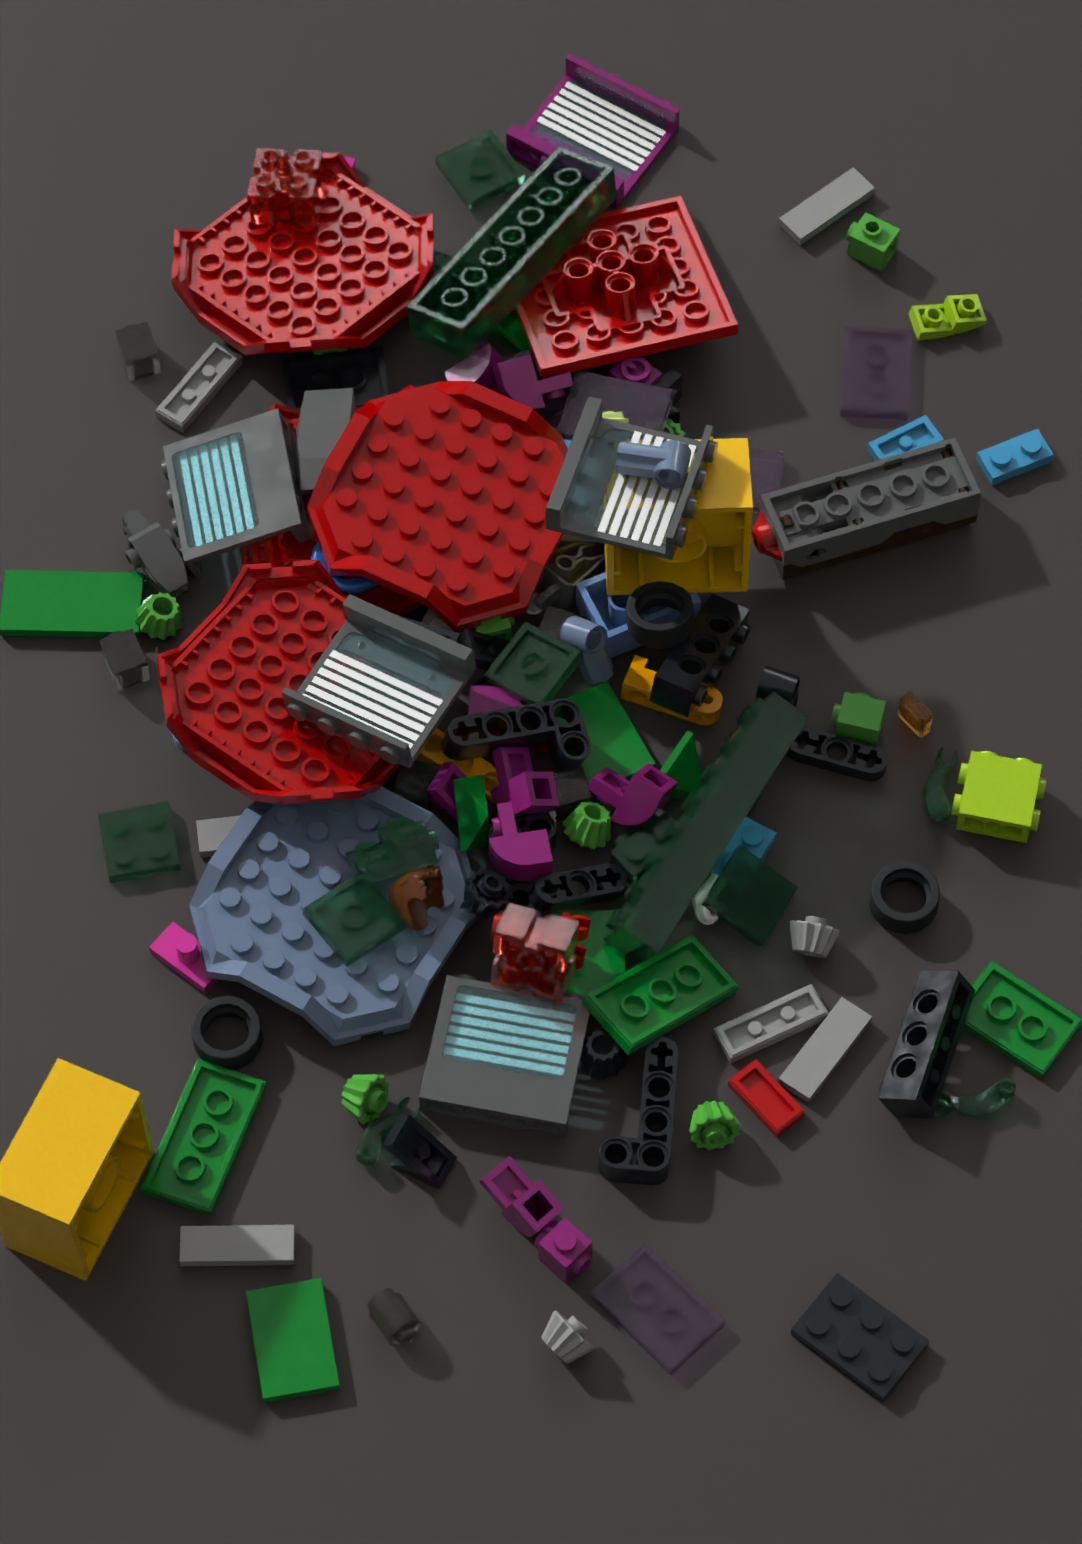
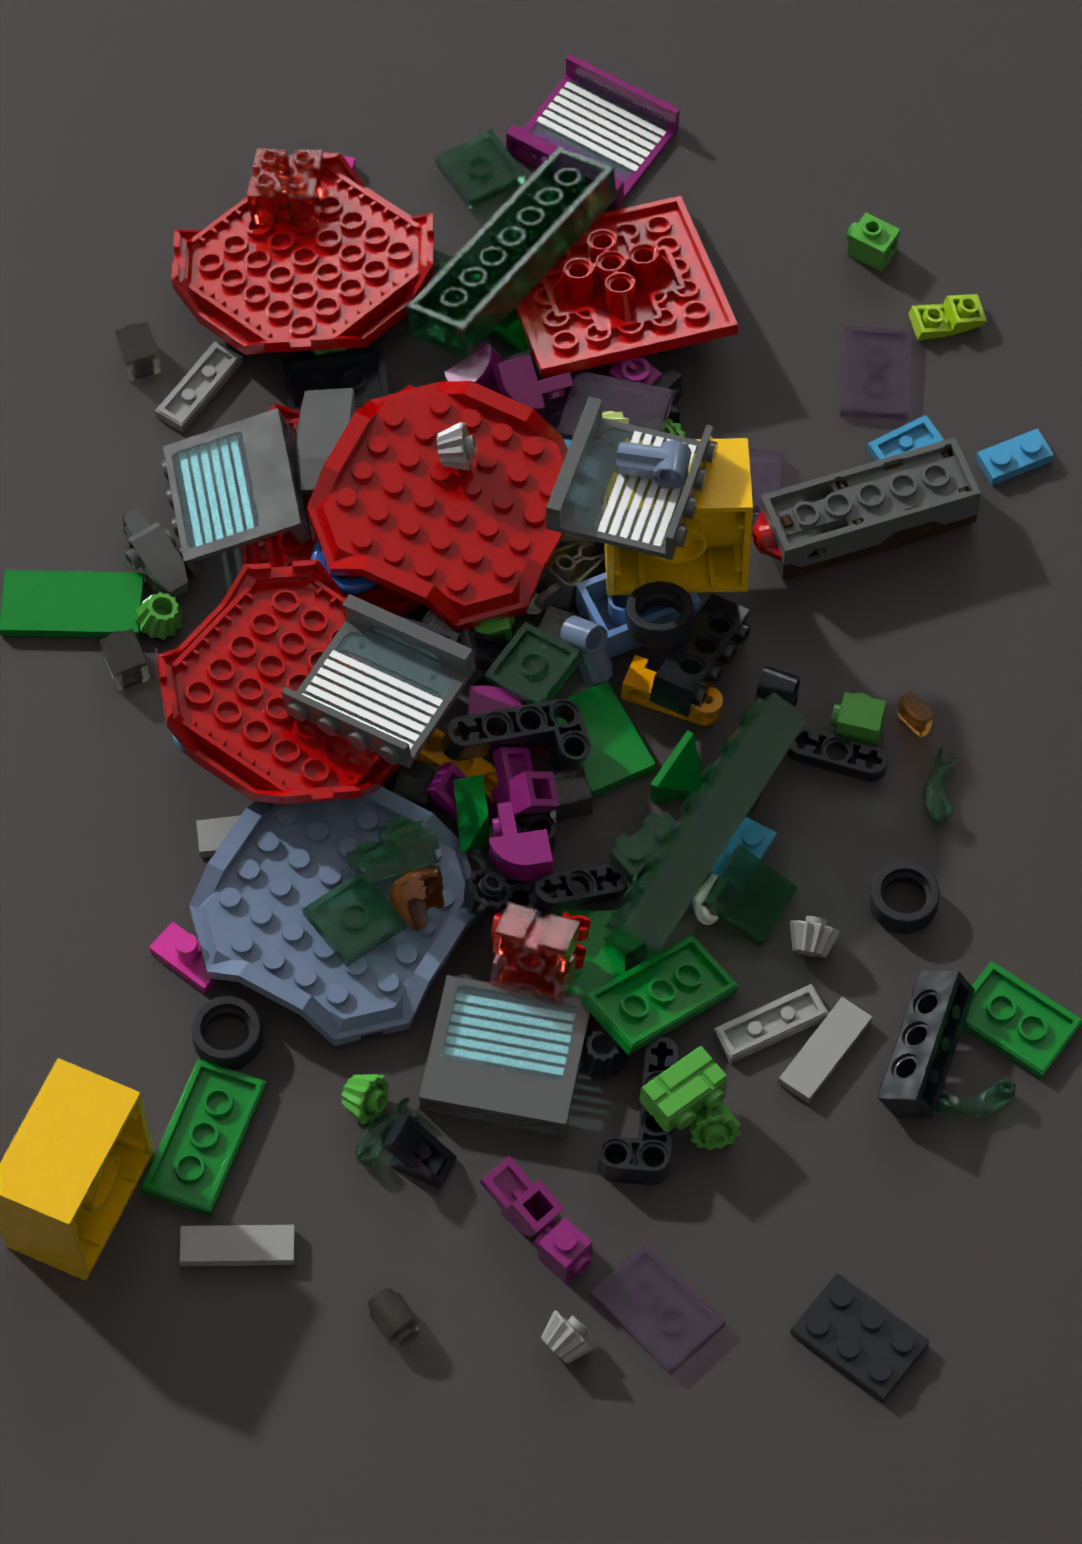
(139, 842): clear green plate -> none
(292, 1340): green tile -> none
(456, 447): none -> light grey piece
(588, 825): bright green piece -> none
(633, 799): magenta brick -> none
(684, 1090): none -> bright green brick
(766, 1098): red tile -> none
(826, 206): light grey tile -> none
(999, 796): lime brick -> none

